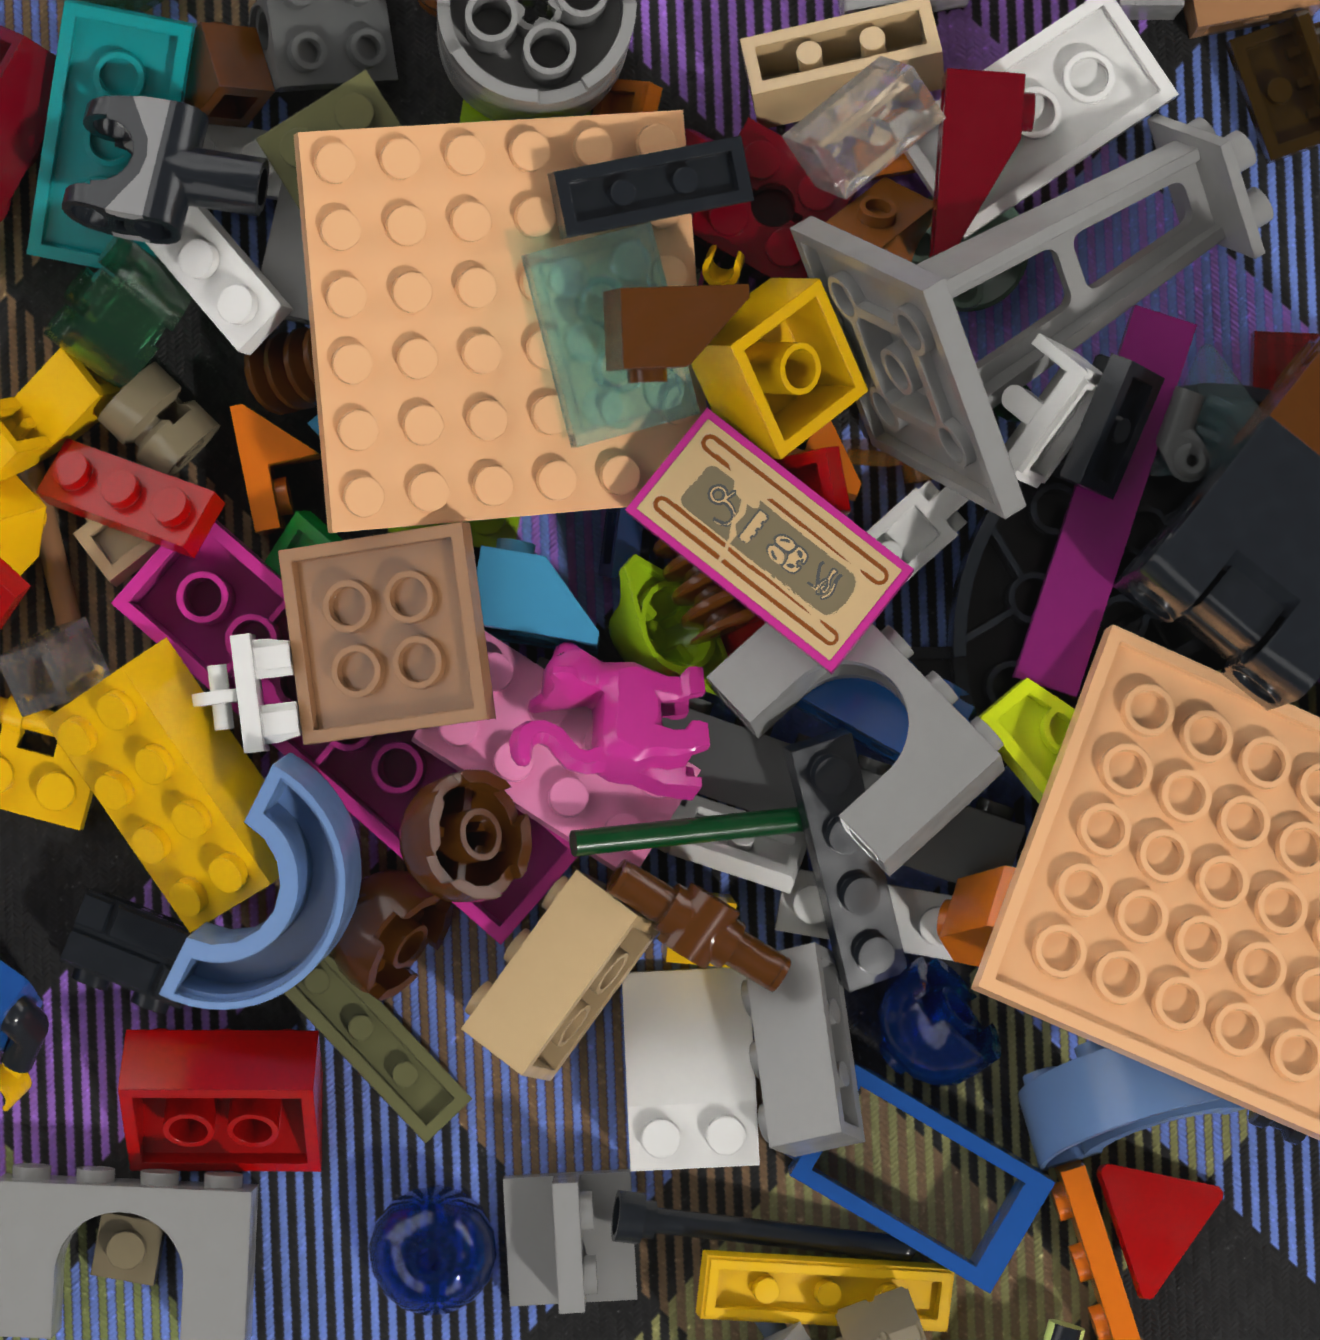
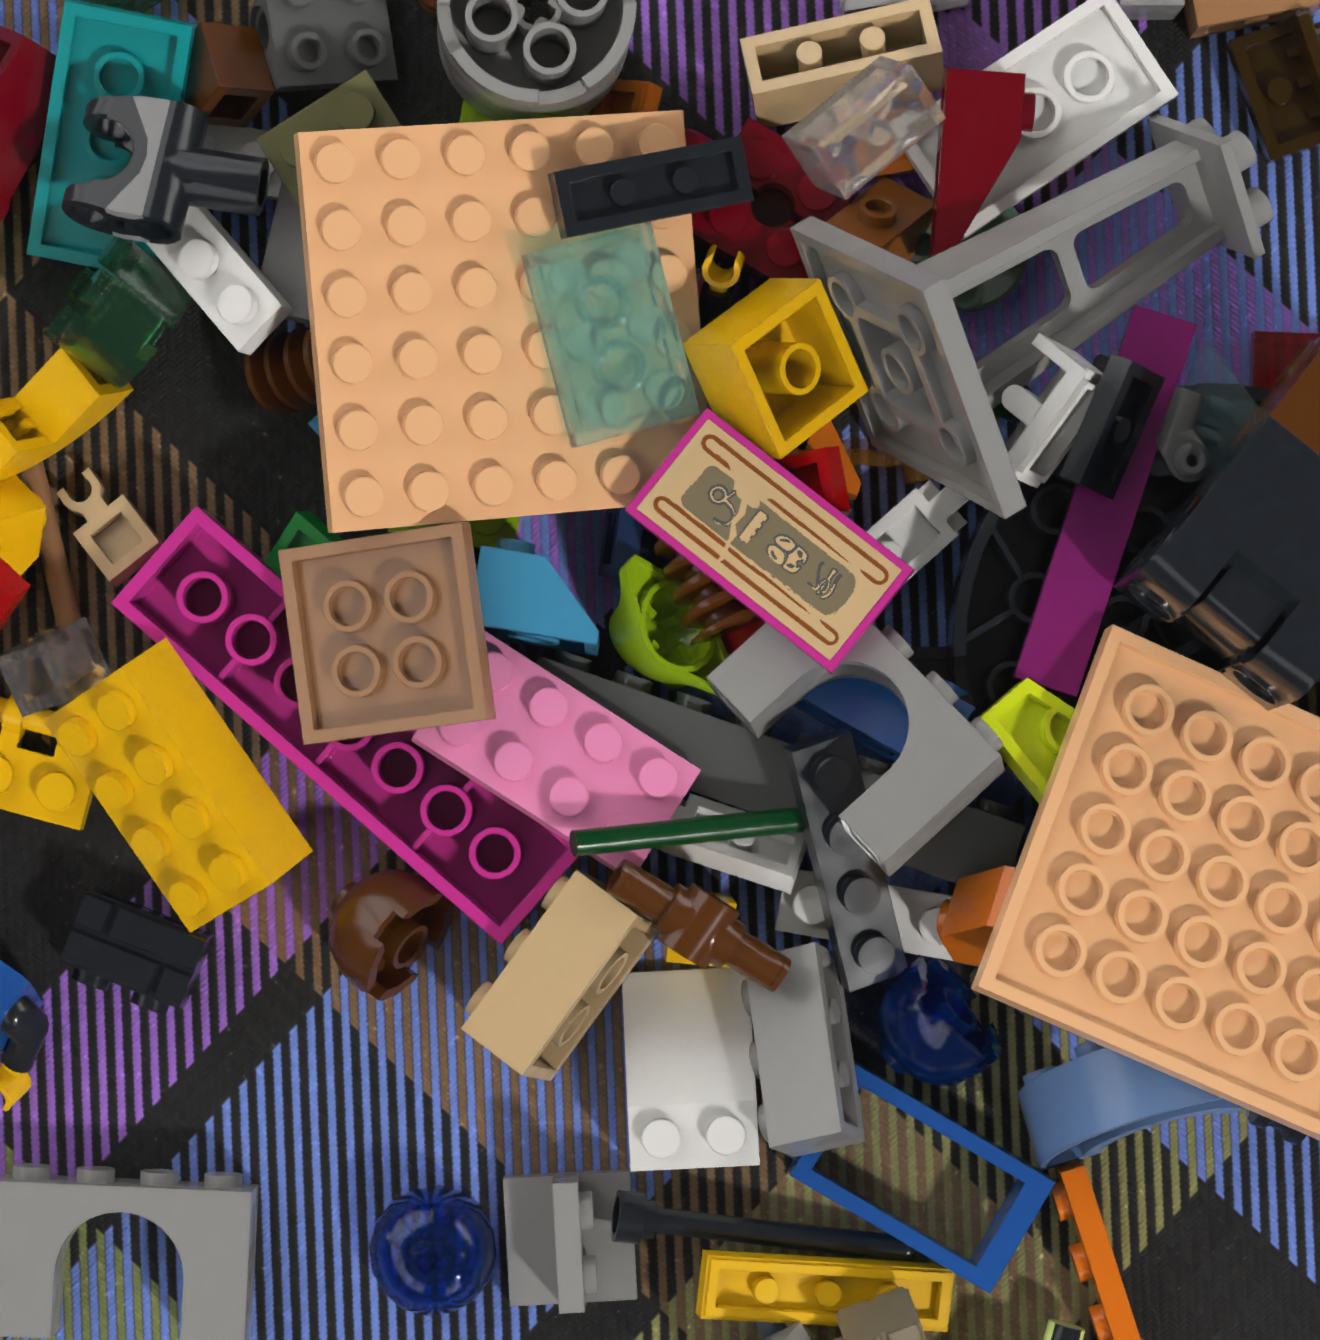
(128, 1248): dark tan plate -> none
(130, 498): red plate -> none
(158, 421): dark tan wheel -> none
(222, 1100): red slope -> none
(251, 663): white hips -> none
(261, 450): orange slope -> none
(315, 901): medium blue brick -> none
(379, 1049): olive plate -> none
(465, 837): reddish brown cylinder -> none
(627, 717): dark pink animal -> none
(664, 326): reddish brown slope -> none
(1155, 1220): red piece -> none

